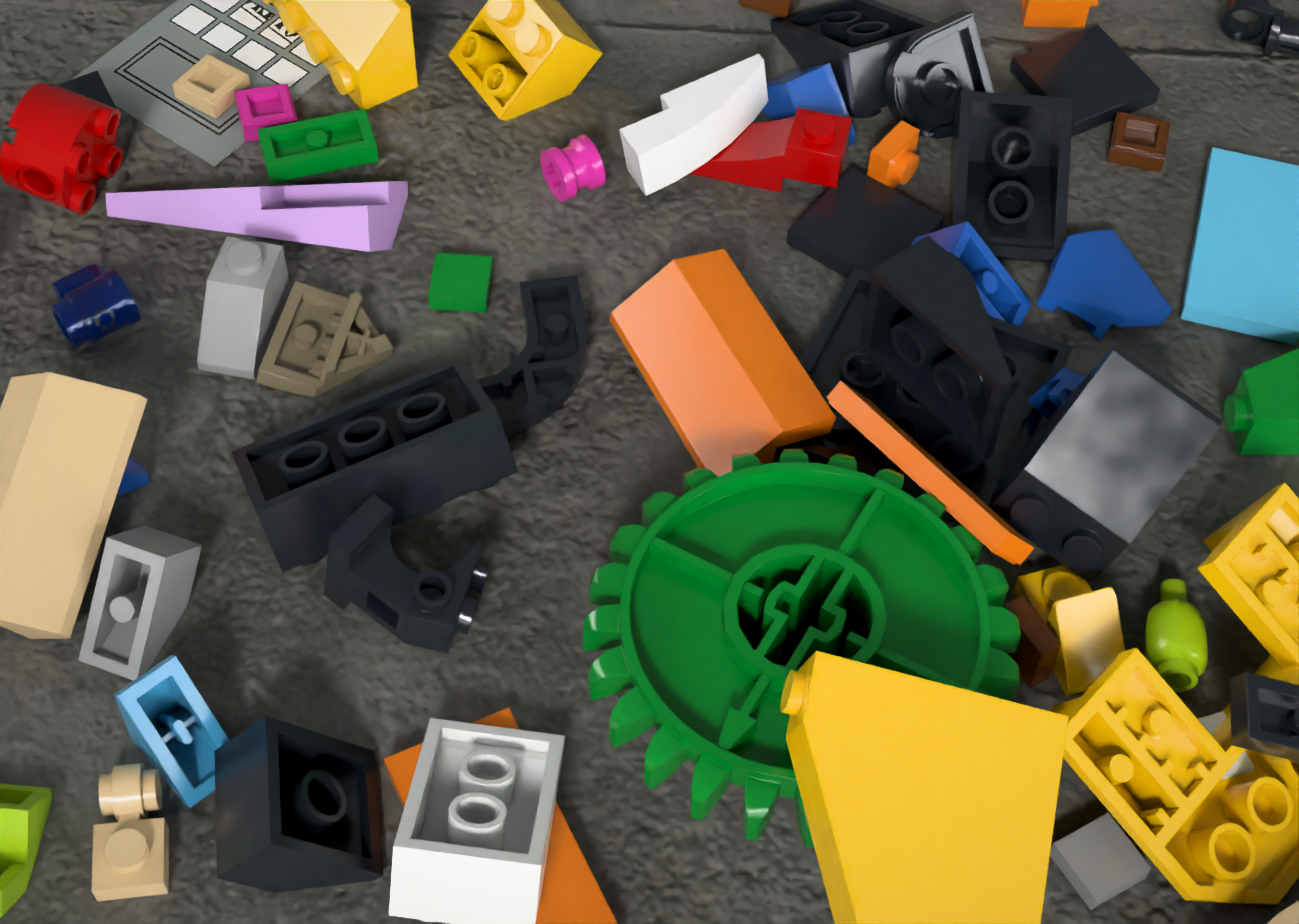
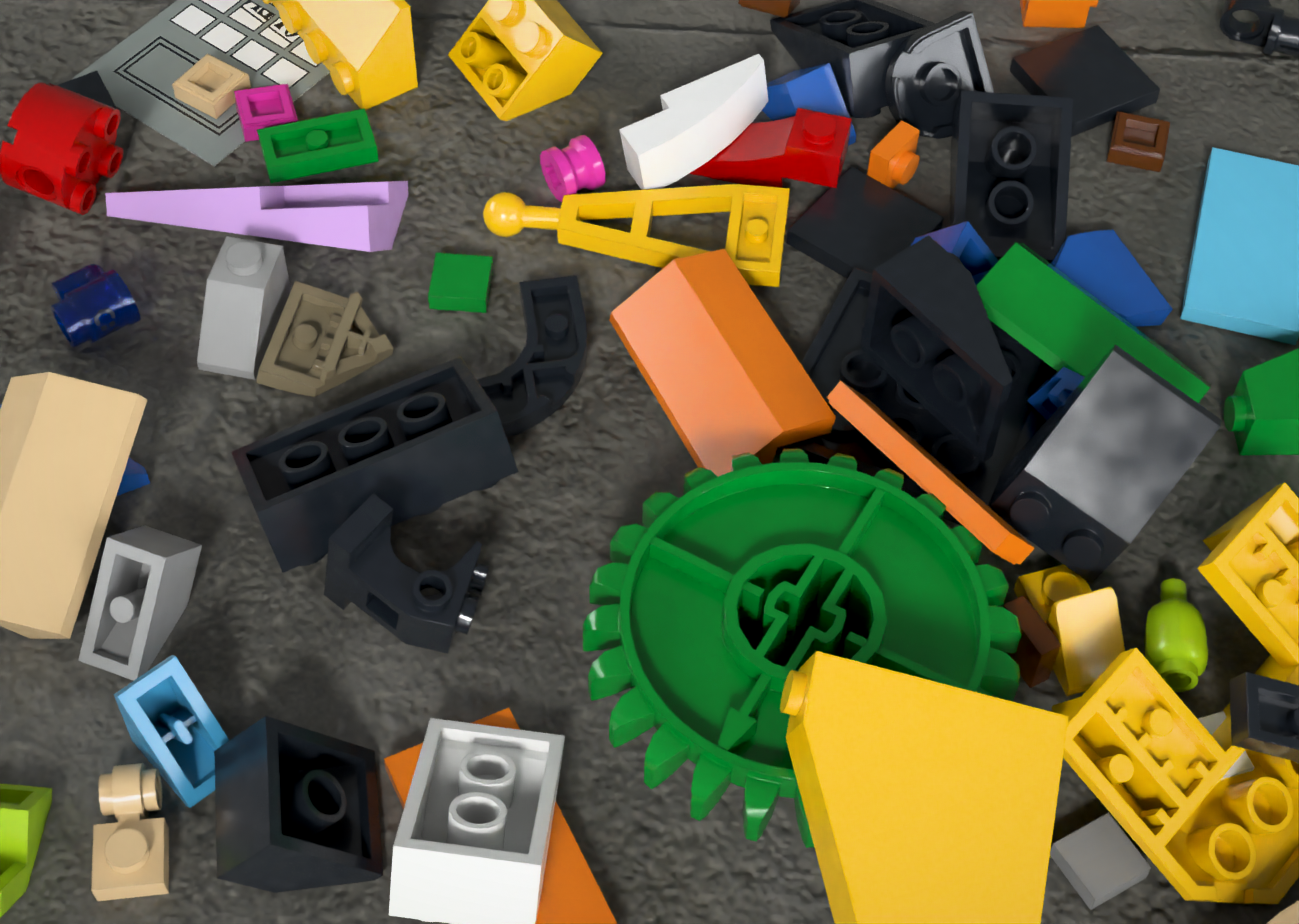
(753, 234): none -> yellow plate
(1068, 323): none -> green slope

